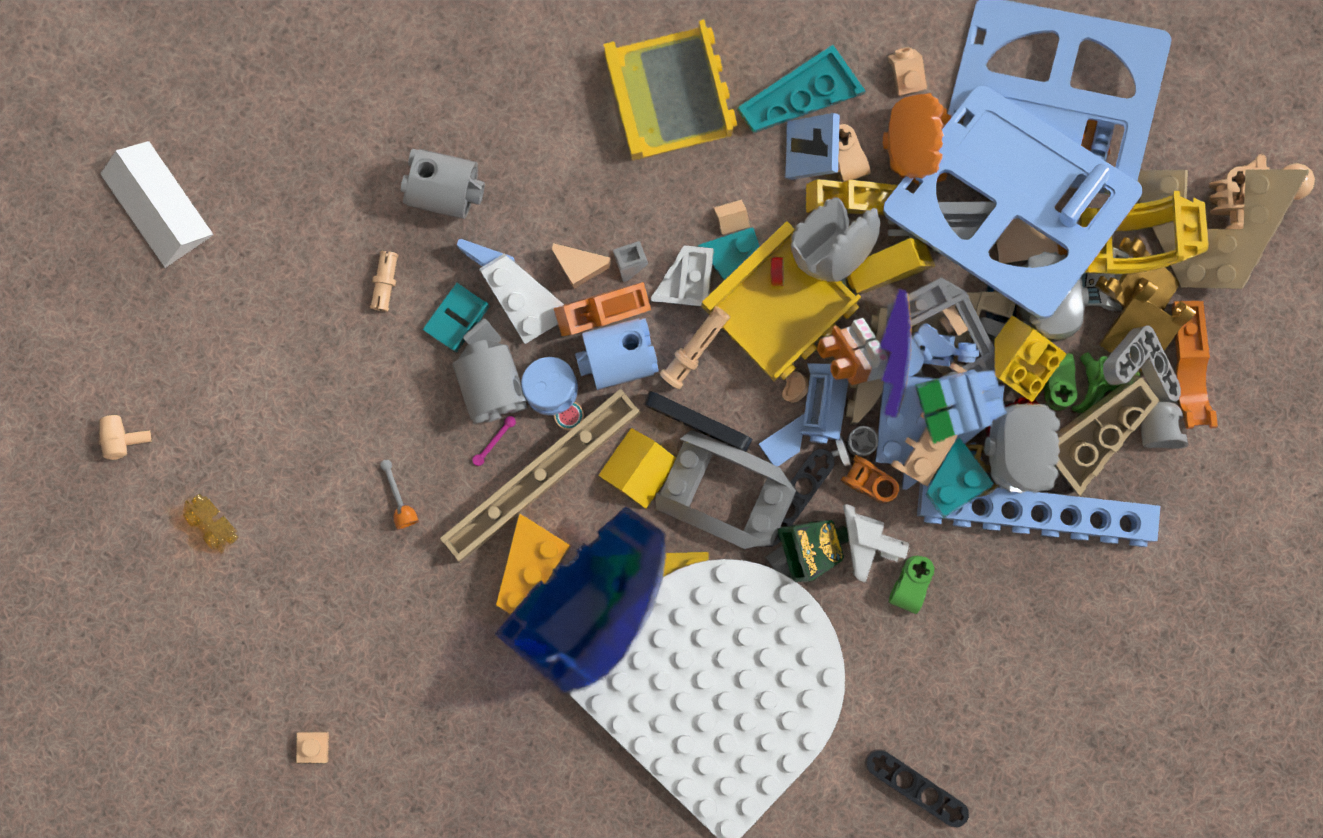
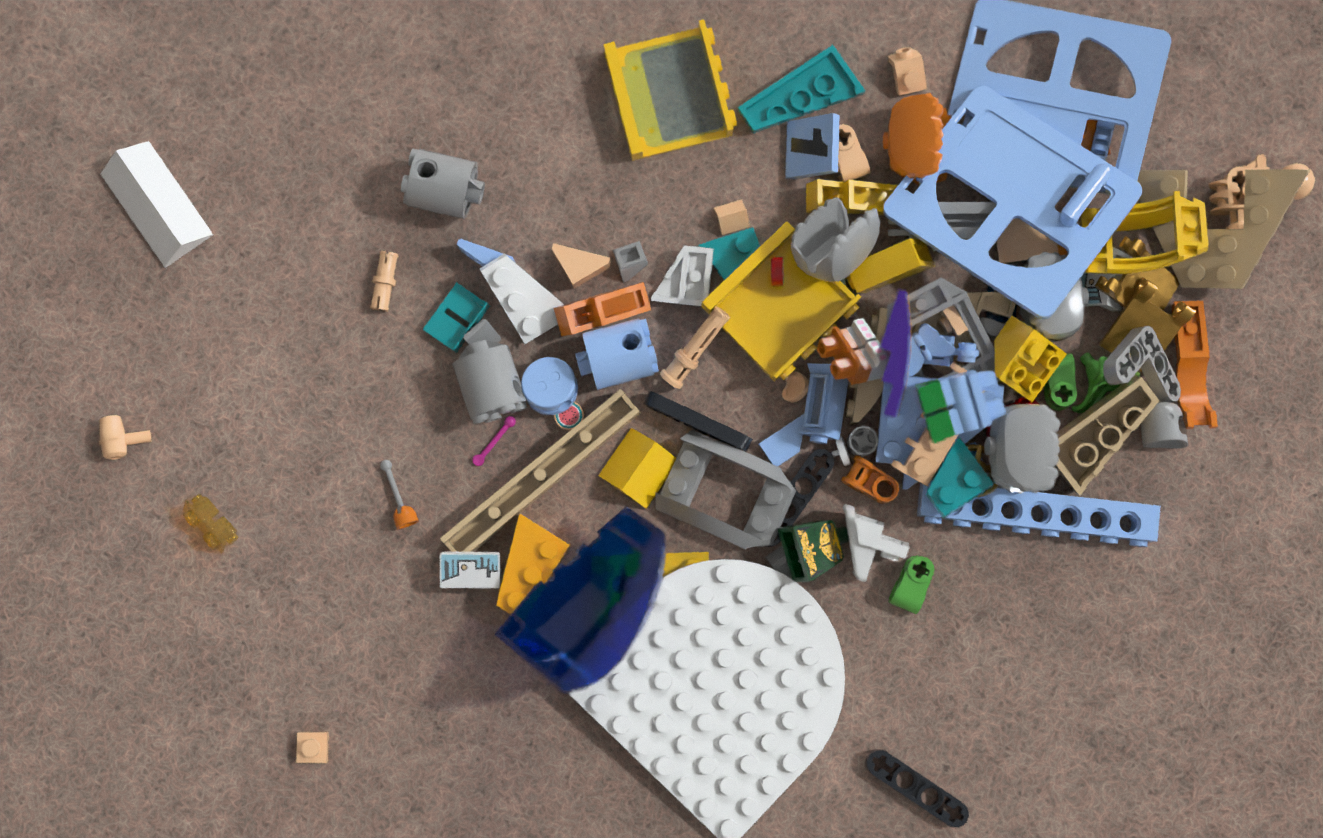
(470, 570): none -> panel

